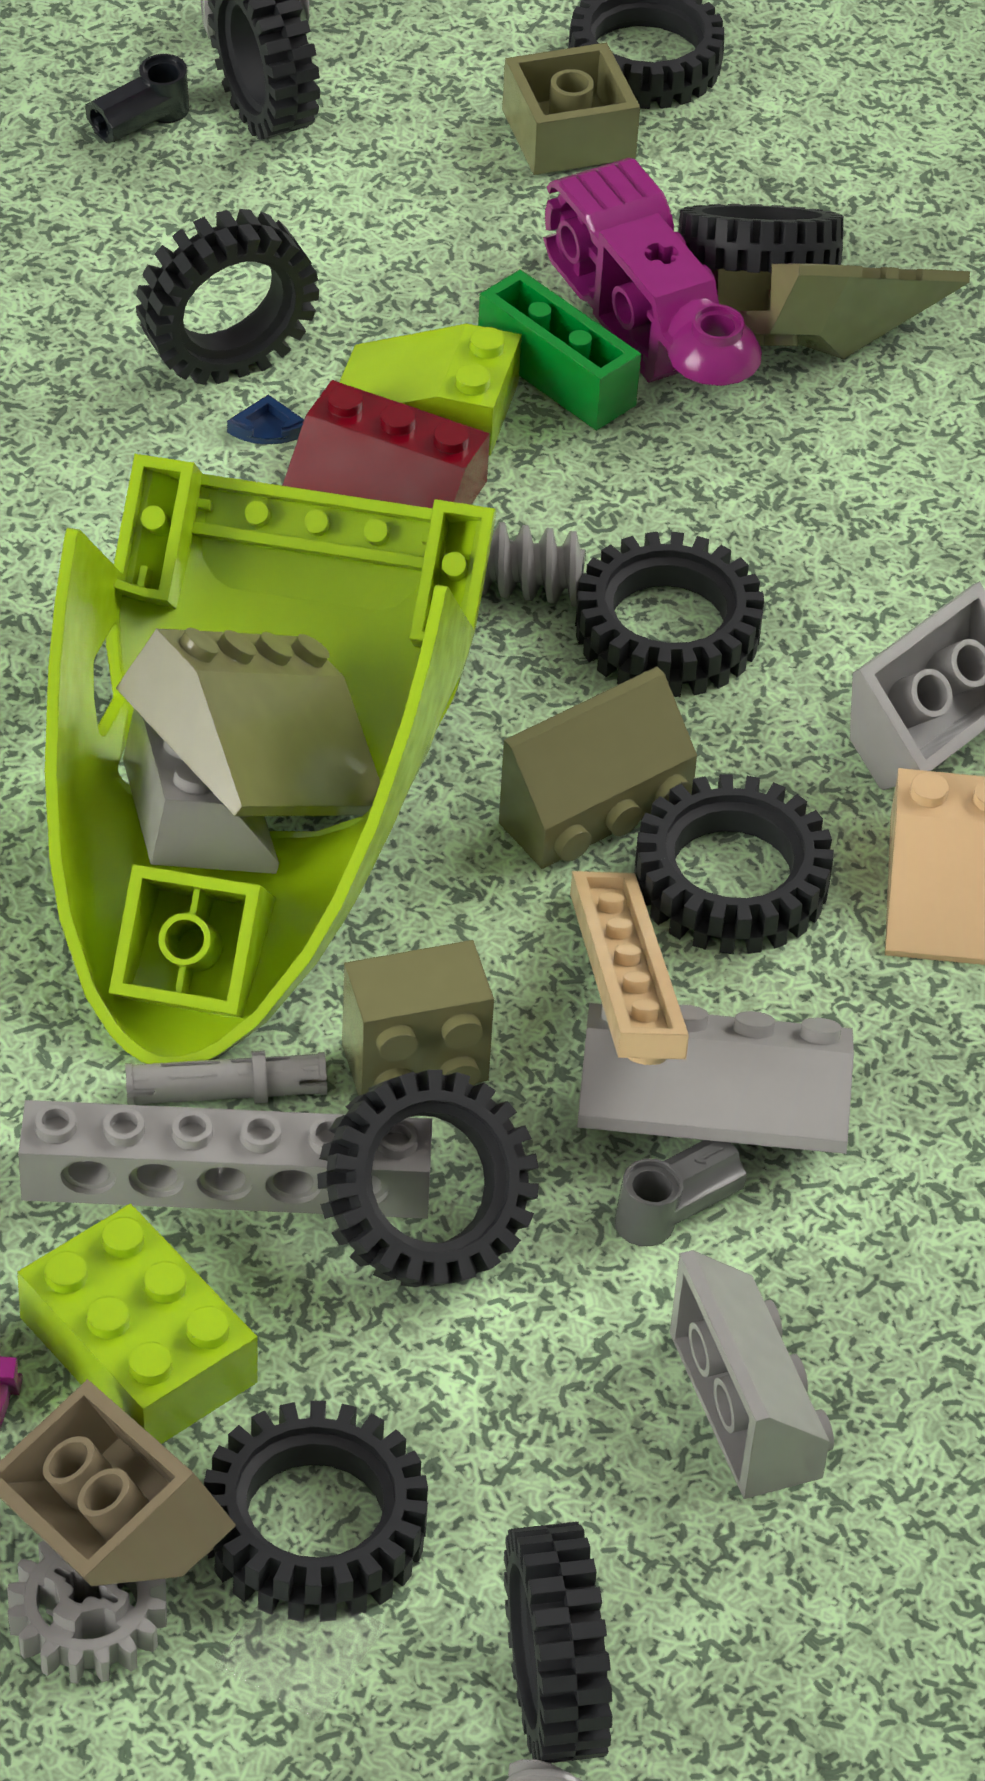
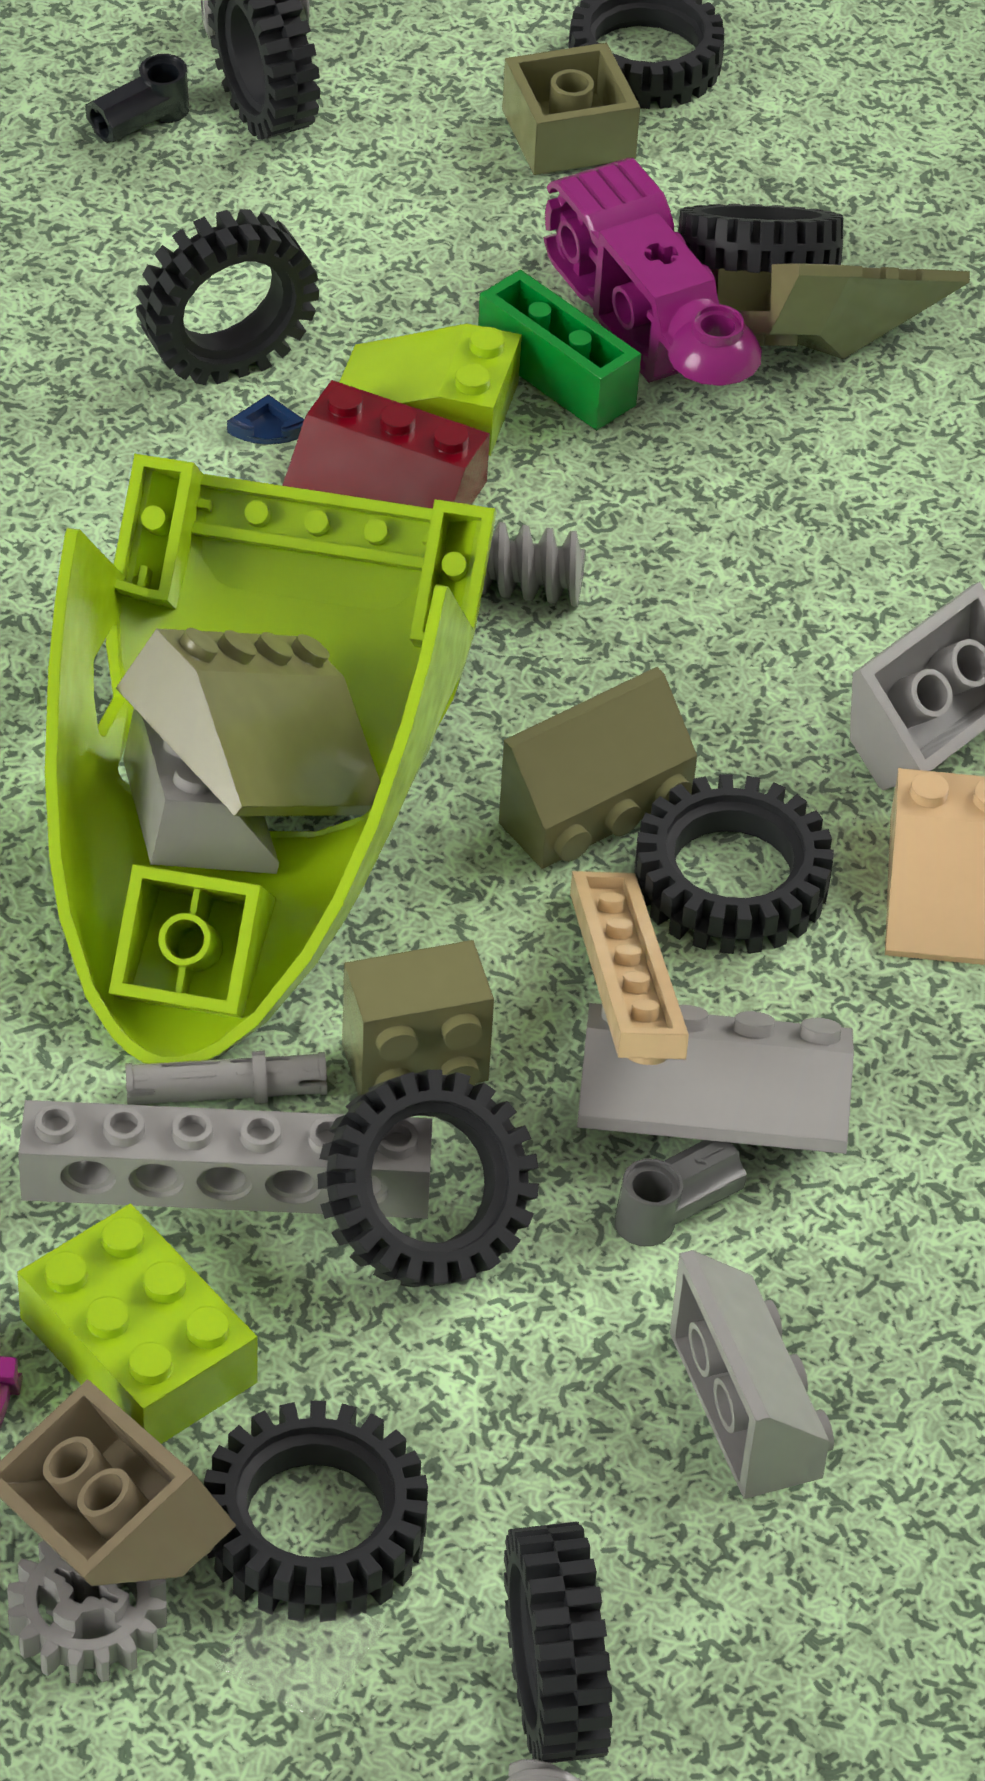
(678, 566): black tyre -> none

